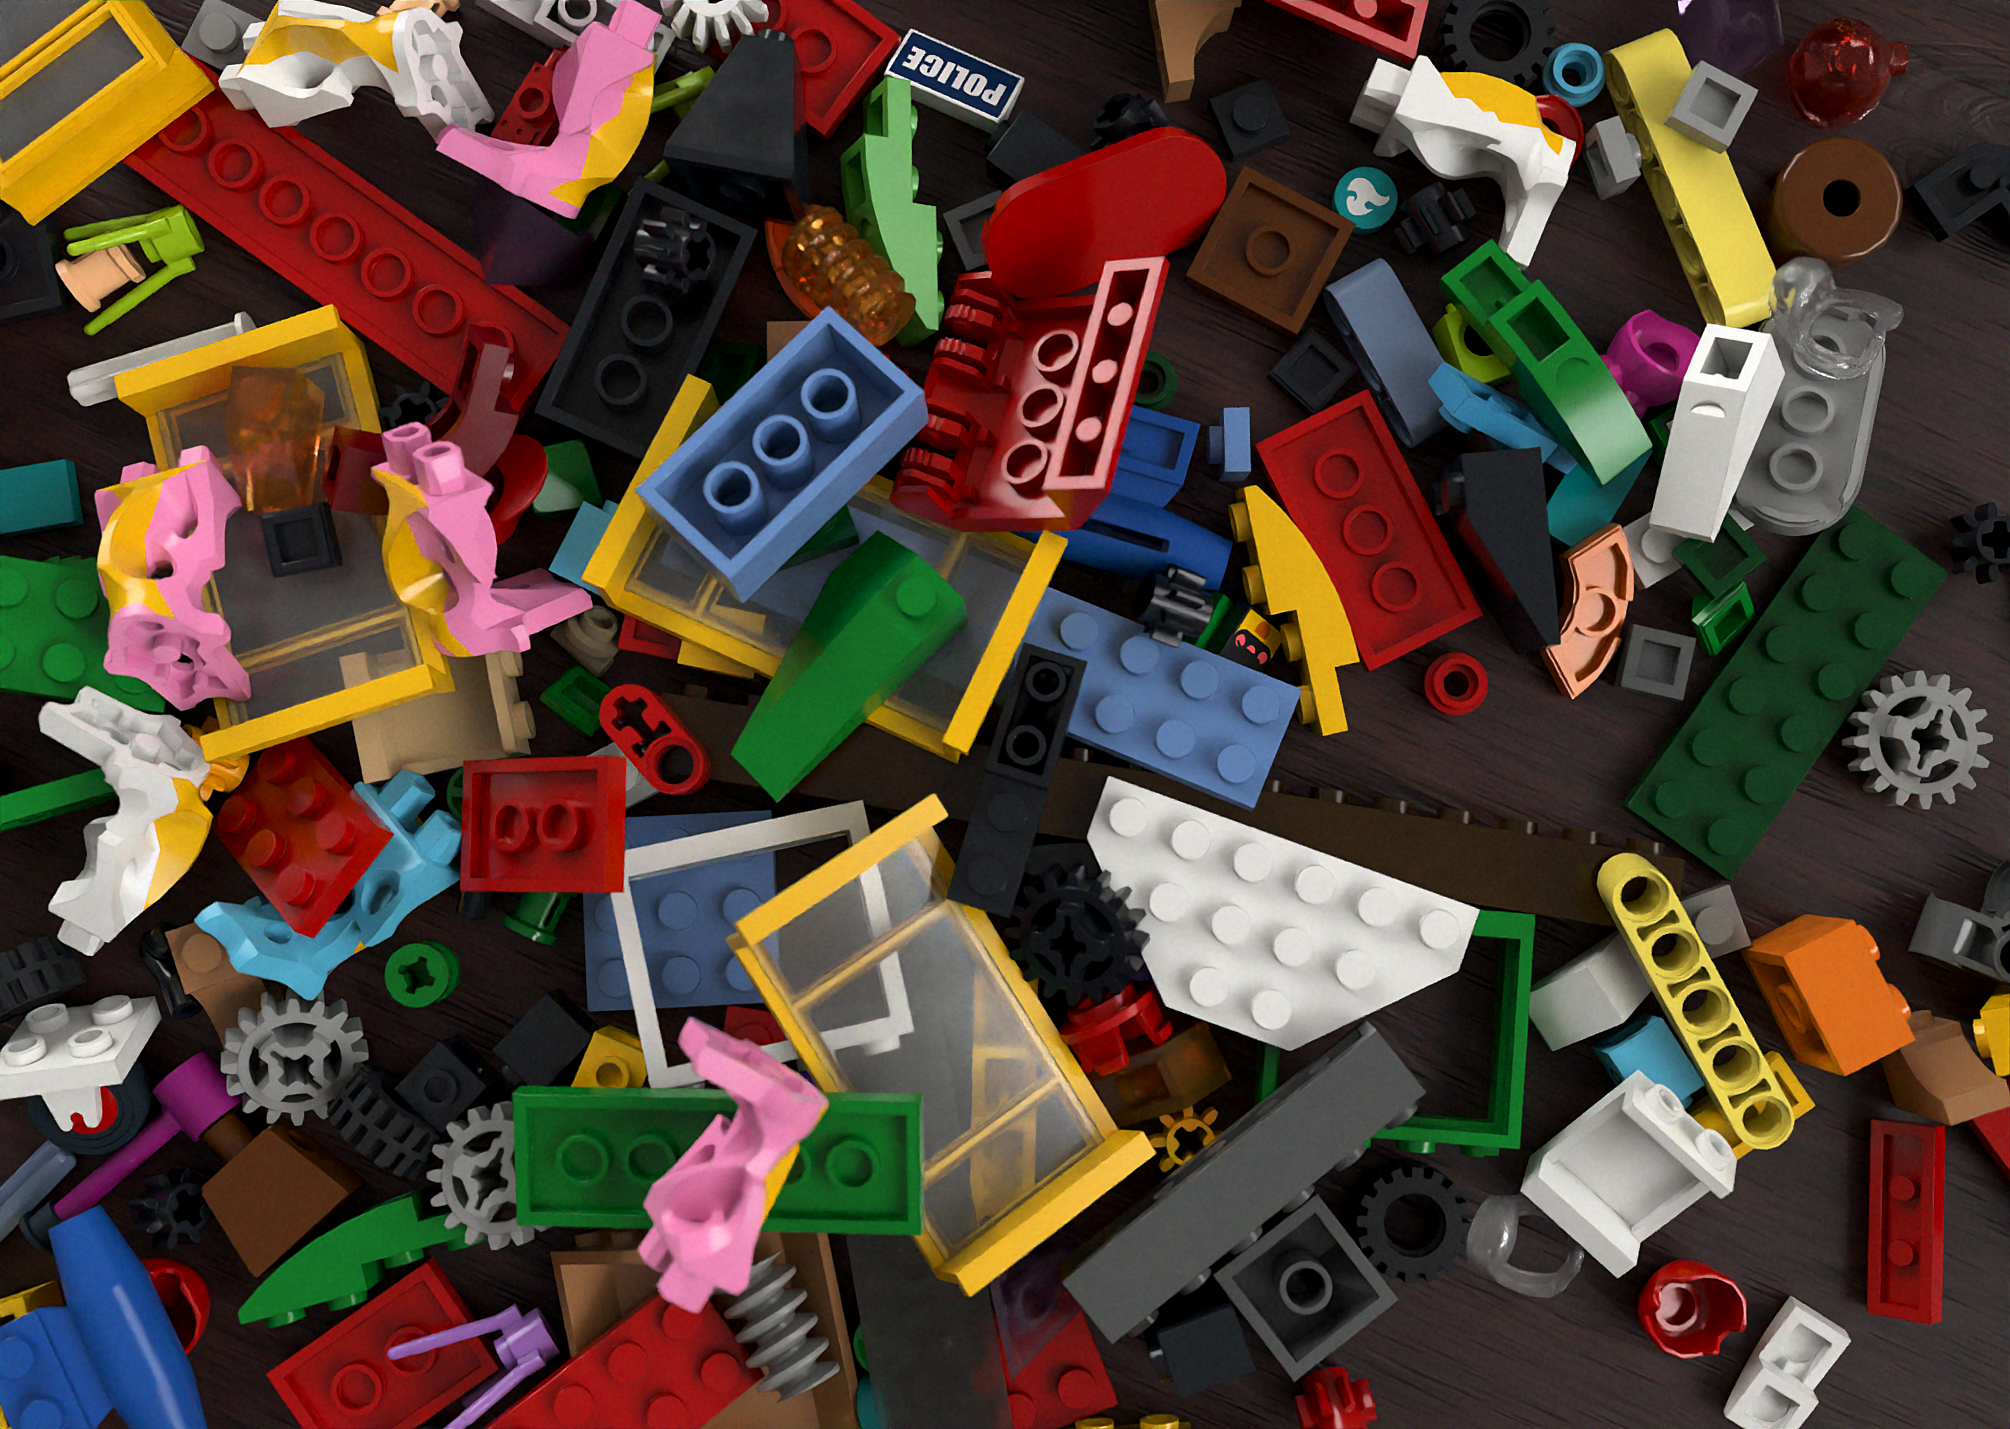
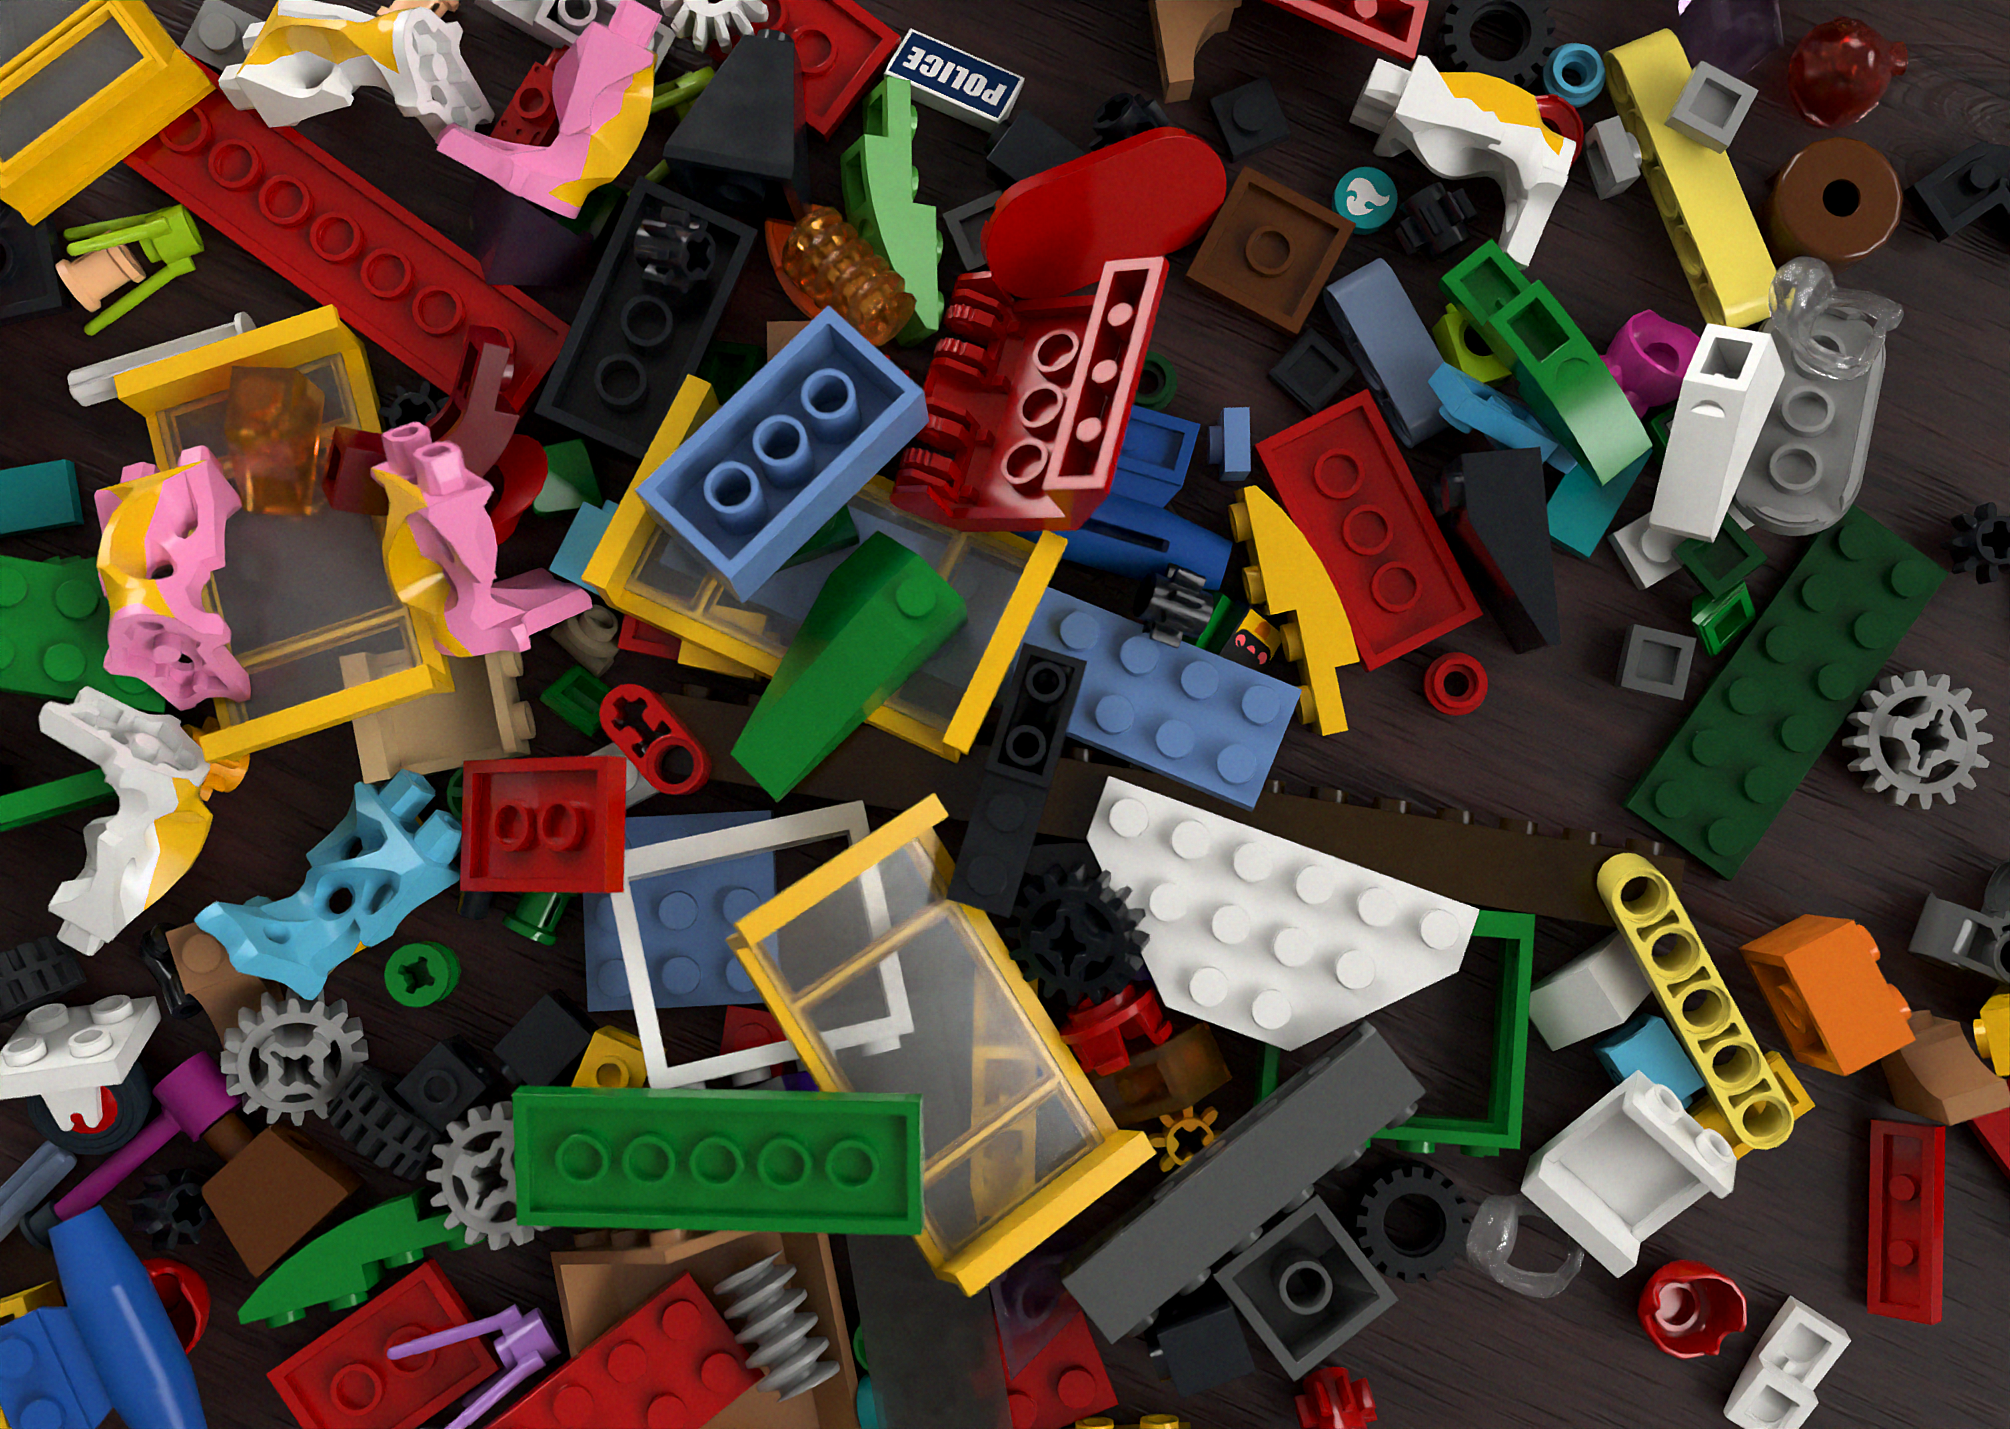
(300, 833): red plate -> none
(301, 540): black tile -> none
(728, 1180): bright pink hips -> none
(1593, 608): orange tile -> none
(1716, 920): light grey plate -> none

